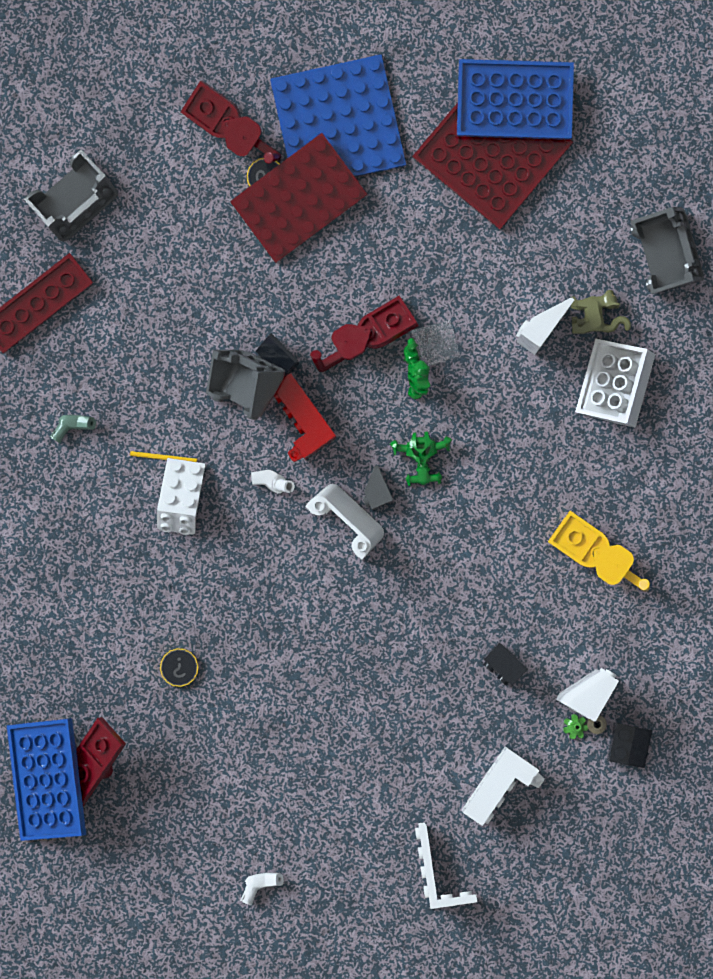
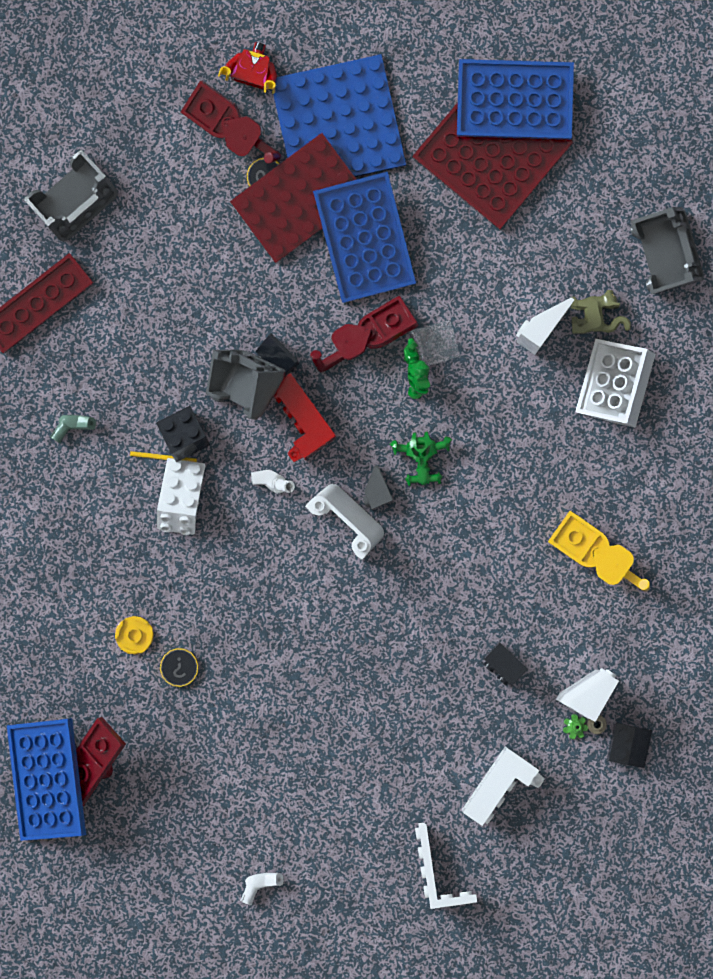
(134, 635): none -> yellow tile
(183, 433): none -> black brick
(251, 69): none -> red torso
(364, 237): none -> blue plate

